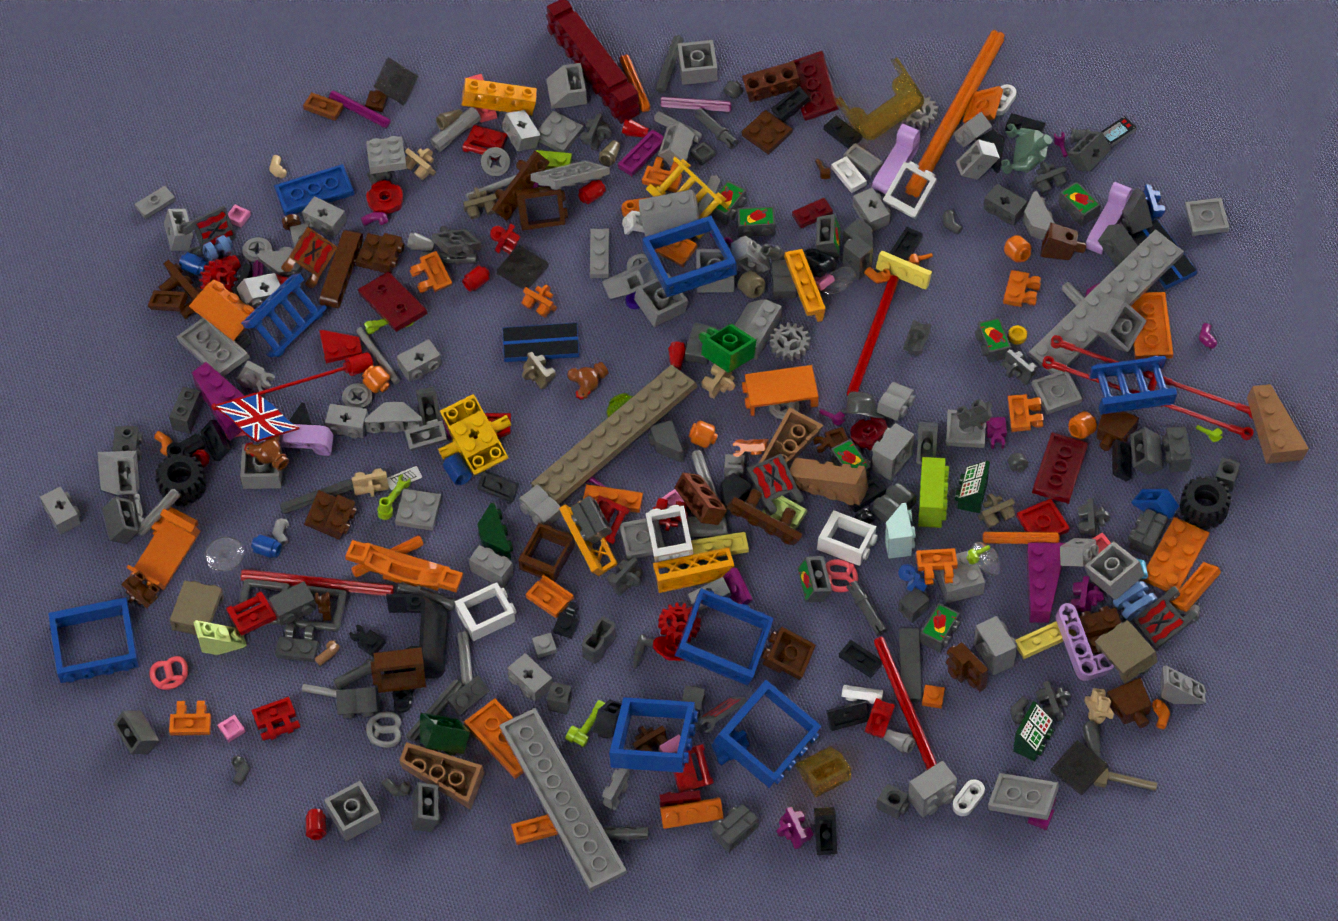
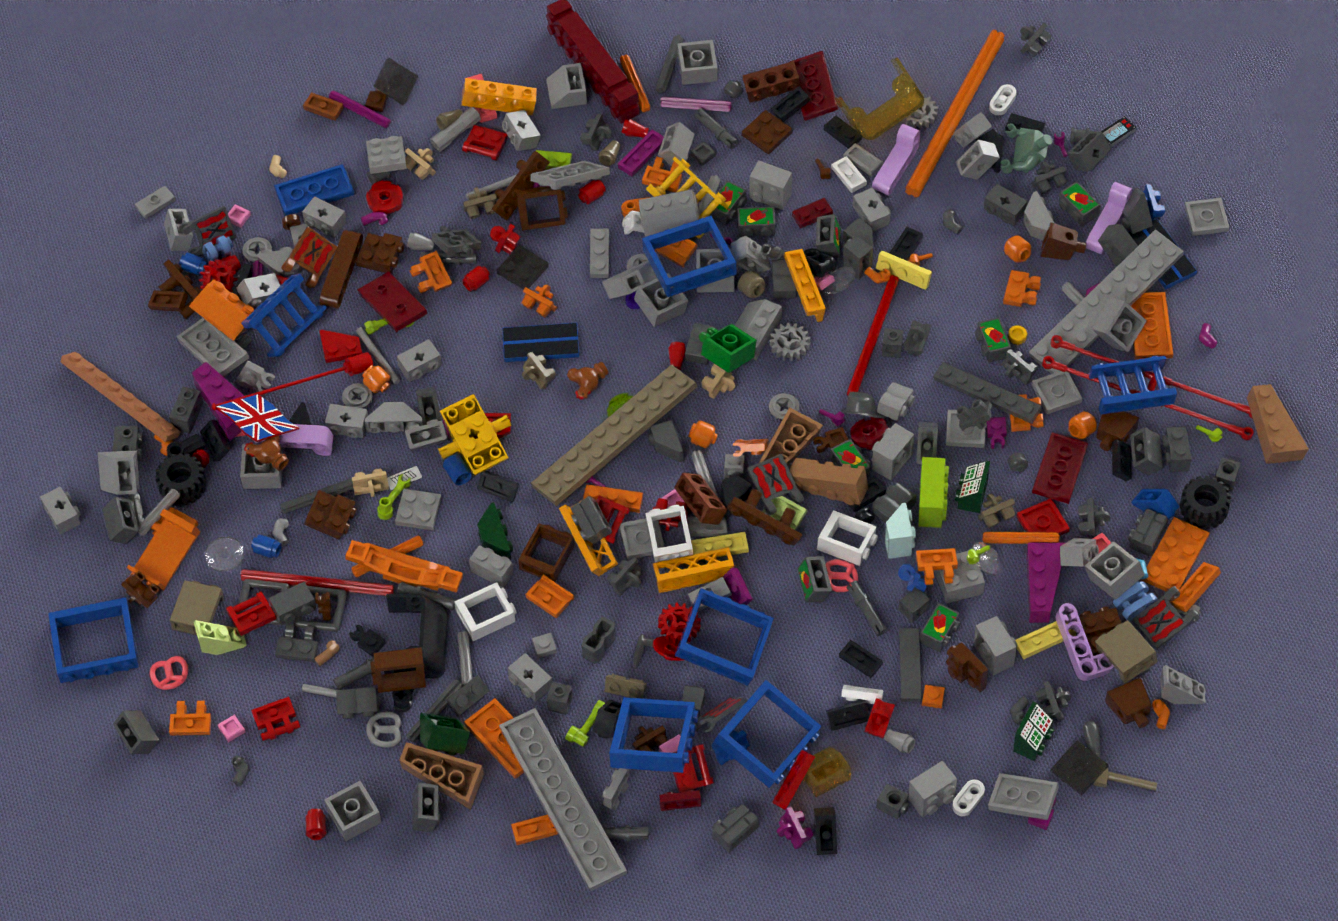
(120, 396): none -> nougat plate
(396, 790): dark grey arm -> none
(495, 152): light grey gear -> none
(540, 506): light grey brick -> none
(559, 132): light grey plate -> none
(567, 623): black plate -> none
(620, 686): none -> dark tan hinge
(667, 121): light grey axle -> none
(691, 813): orange plate -> none
(770, 185): none -> light grey brick
(780, 387): orange panel -> none
(788, 653): reddish brown plate -> none
(793, 779): none -> red tile
(892, 343): none -> dark grey brick
(902, 207): white window -> none
(905, 702): red axle -> none
(985, 102): orange plate -> none
(986, 391): none -> dark grey plate
(1031, 45): none -> dark grey hips
(1089, 595): magenta hips -> none
(1098, 706): tan hips -> none

